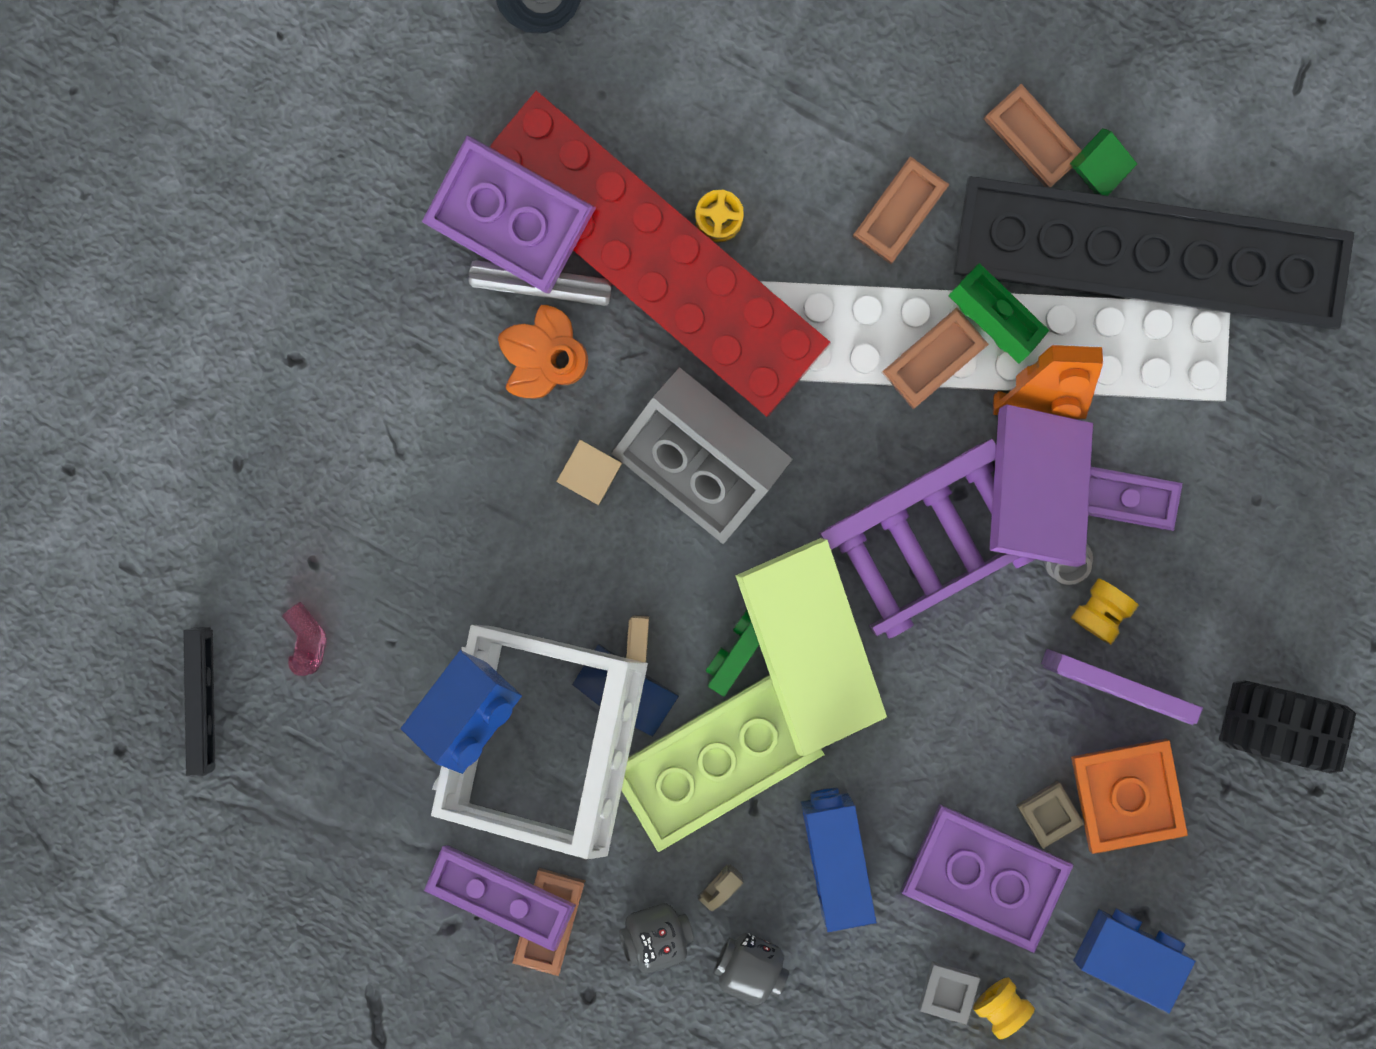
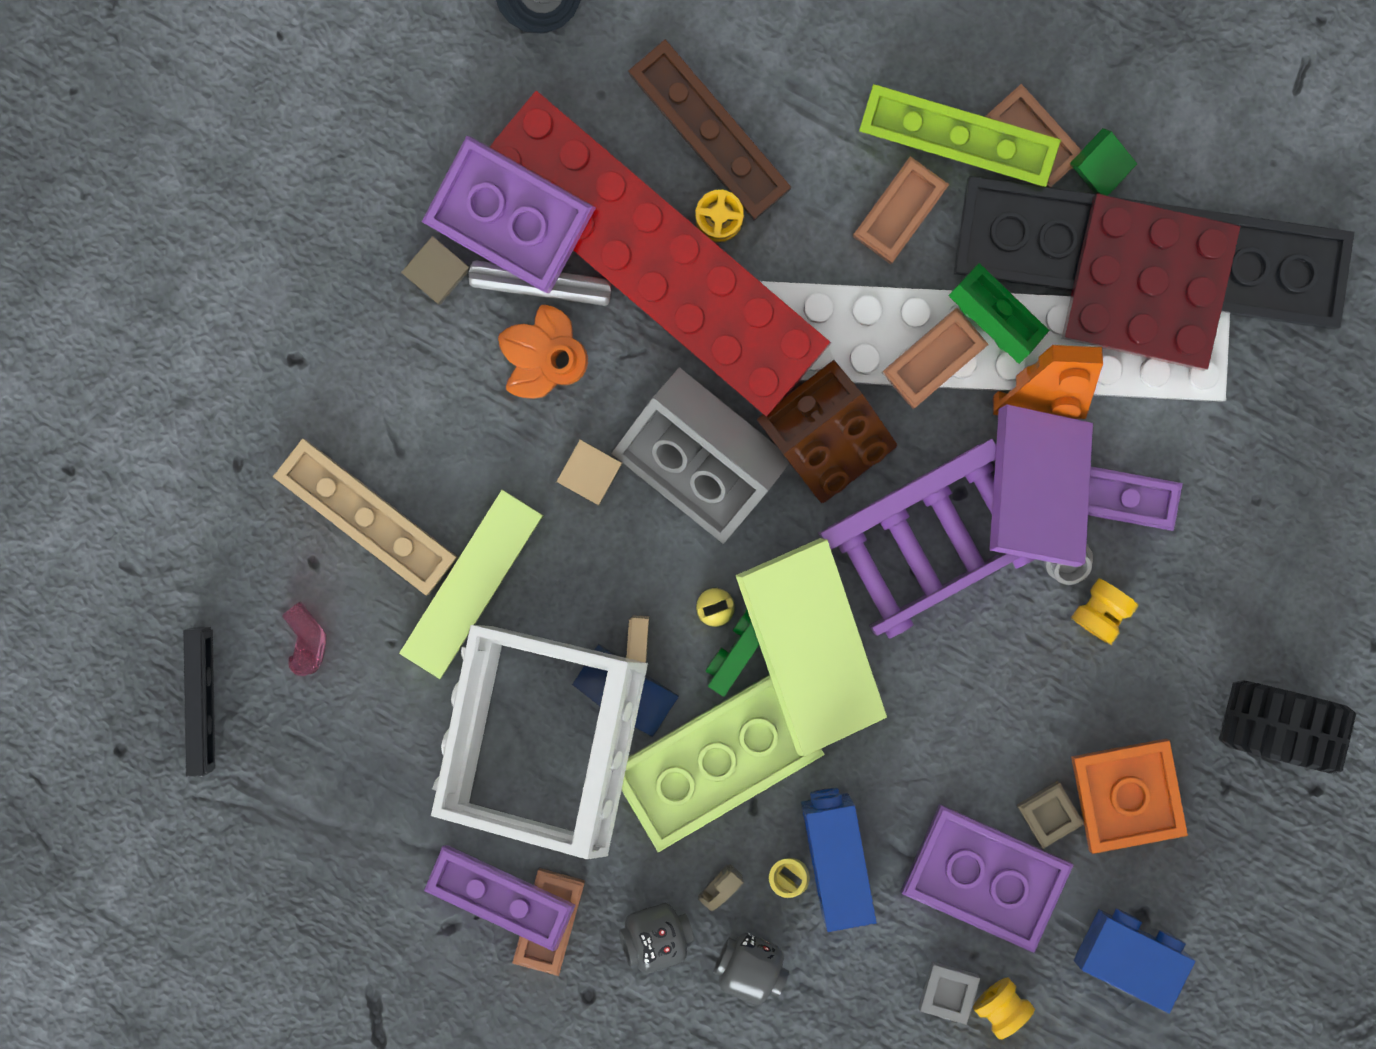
(365, 516): none -> tan plate
(435, 270): none -> dark tan tile
(461, 712): blue brick -> none
(471, 584): none -> yellowish green tile
(709, 129): none -> reddish brown plate
(711, 597): none -> light yellow hinge
(785, 886): none -> light yellow hinge
(828, 432): none -> reddish brown bracket
(960, 135): none -> lime plate
(1121, 687): medium lavender tile -> none
(1151, 282): none -> dark red plate

